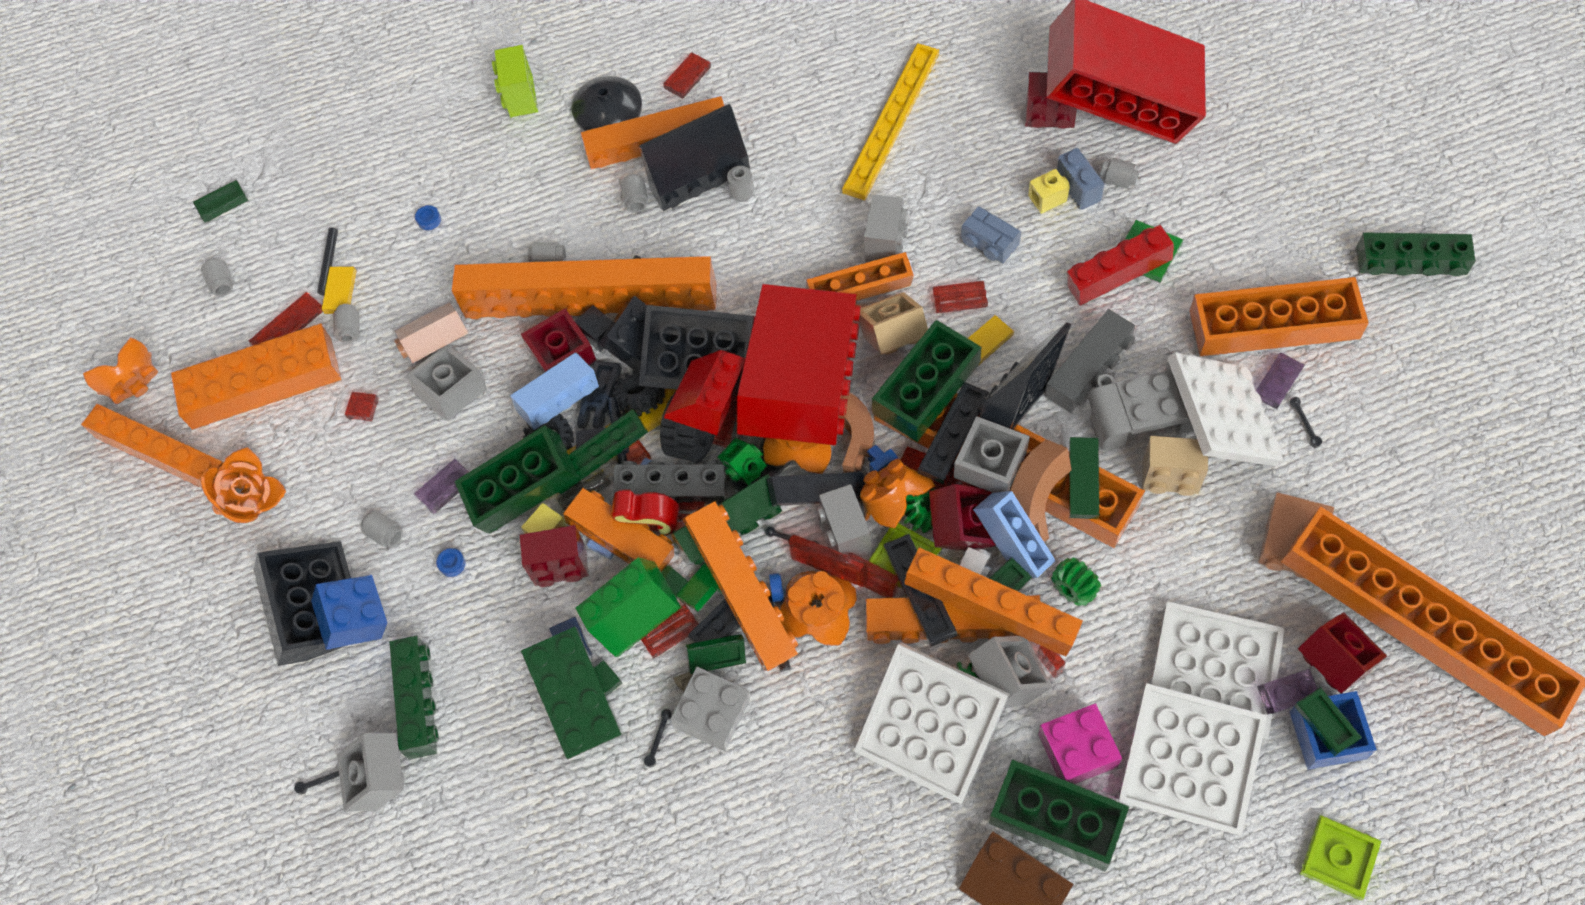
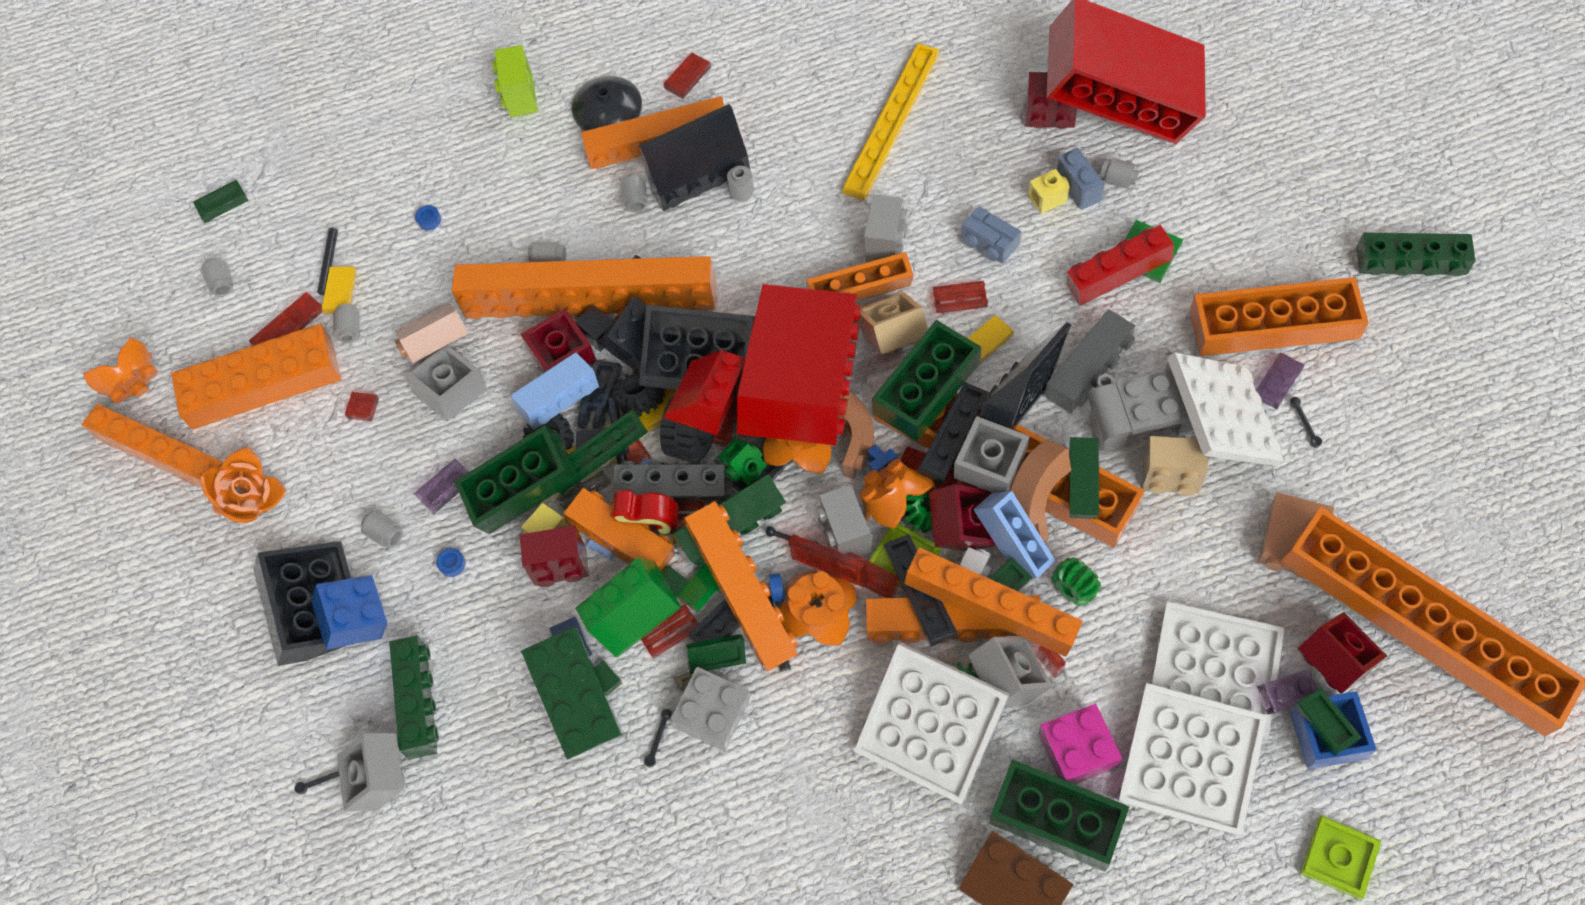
(807, 488): black tile -> none

